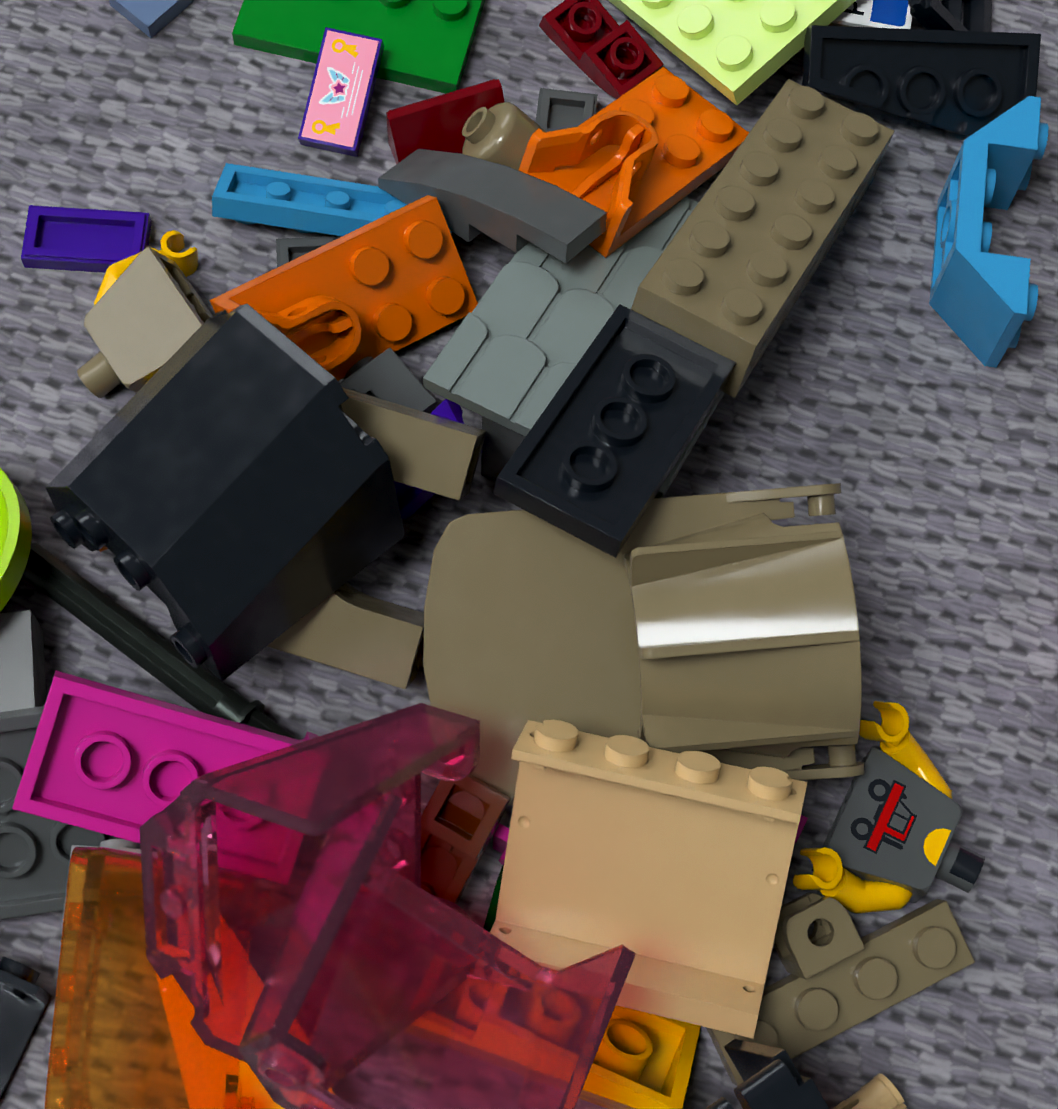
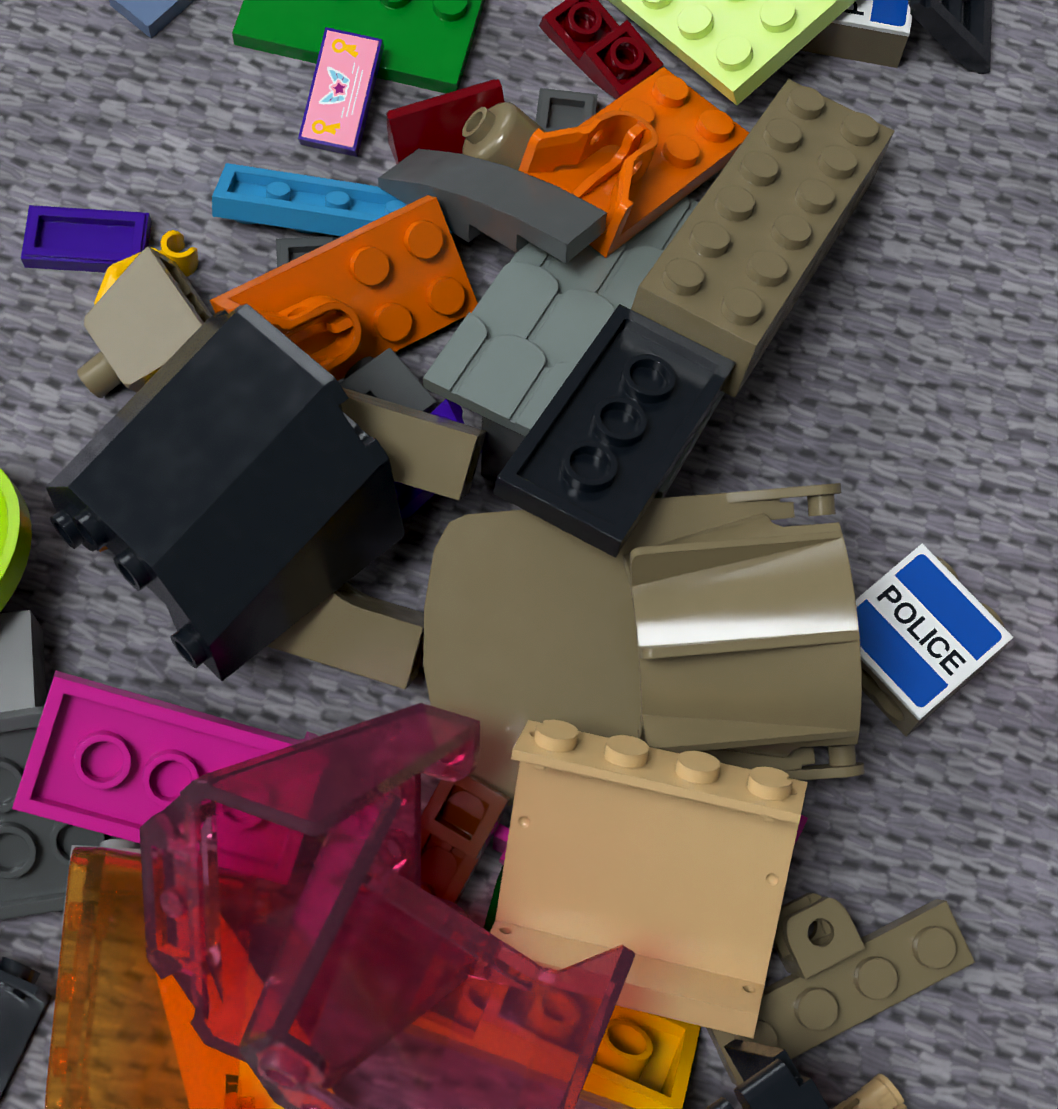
(141, 642): pearl dark grey axle -> none
(891, 827): torso -> none
(923, 74): black wing -> none
(923, 638): none -> piece
(977, 291): dark azure slope -> none

